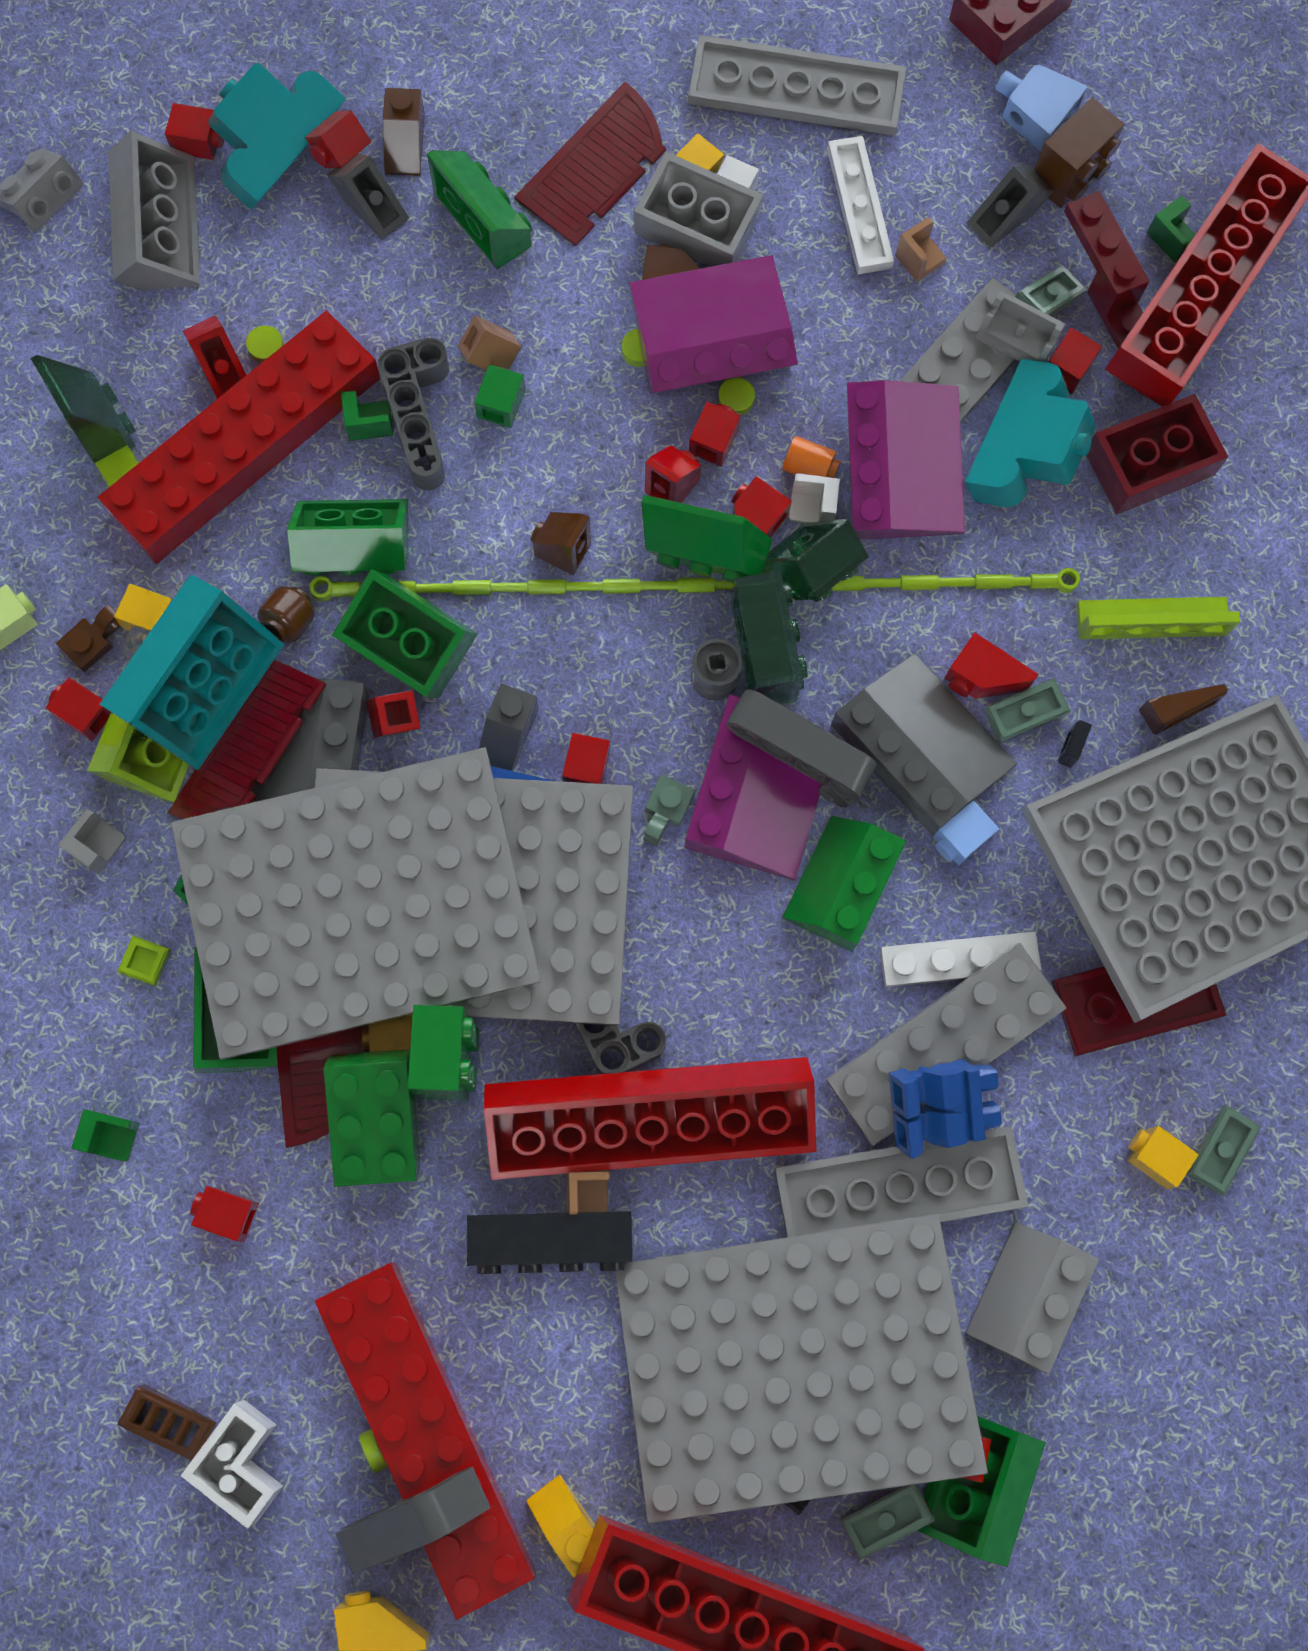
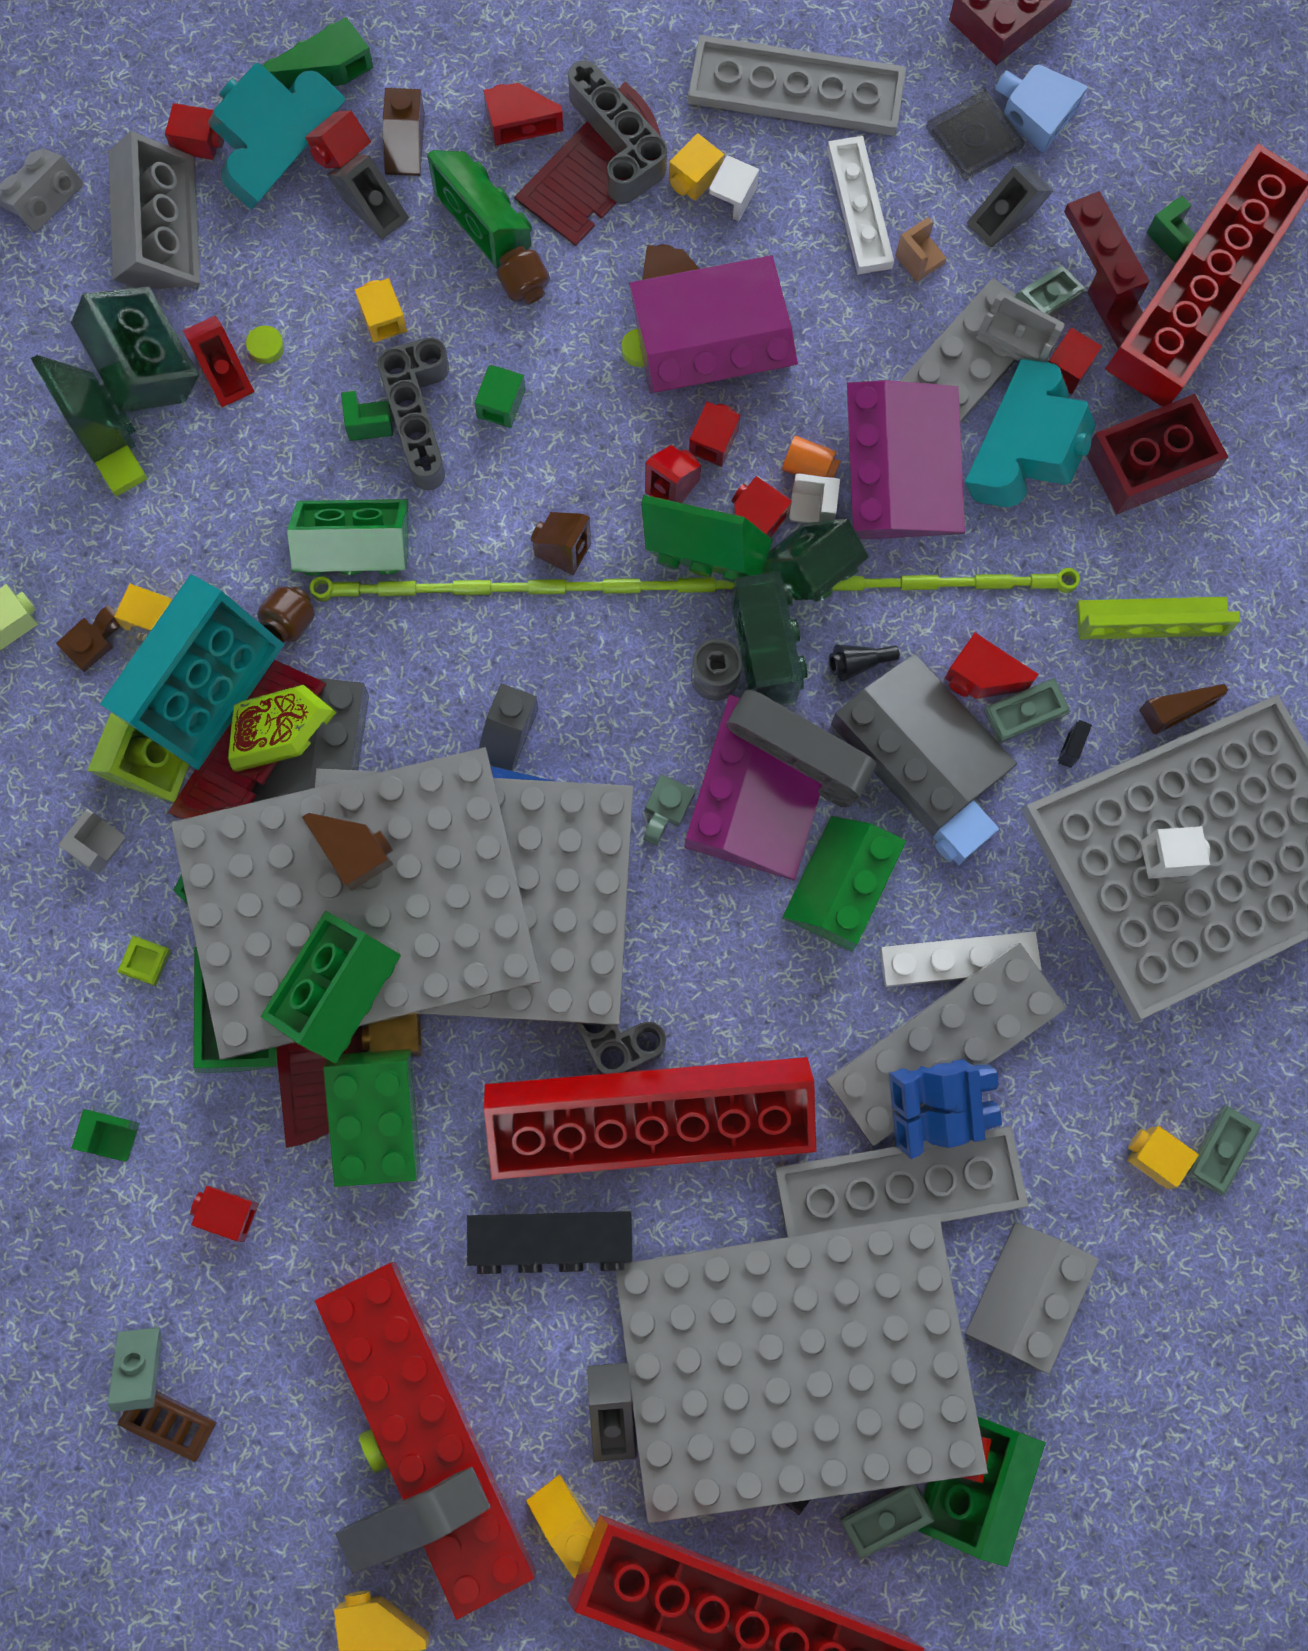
(78, 708): red brick -> none
(134, 348): none -> brick
(135, 1369): none -> sand green plate
(225, 1467): white brick -> none
(239, 437): red brick -> none
(275, 727): none -> lime tile
(330, 987): none -> green slope
(334, 53): none -> green slope
(351, 848): none -> reddish brown slope
(380, 309): none -> yellow brick
(393, 714): red brick -> none
(404, 634): green brick -> none
(442, 1053): green brick -> none
(488, 344): medium nougat panel -> none
(520, 113): none -> red slope
(523, 275): none -> reddish brown head
(586, 759): red brick -> none
(586, 1192): medium nougat panel -> none
(590, 94): none -> dark grey beam
(610, 1412): none -> dark grey slope
(697, 212): light grey slope -> none
(737, 394): lime tile -> none
(852, 660): none -> black cone
(975, 134): none -> clear smoke tile
(1079, 152): reddish brown brick -> none
(1100, 1020): dark red tile -> none
(1175, 852): none -> white brick

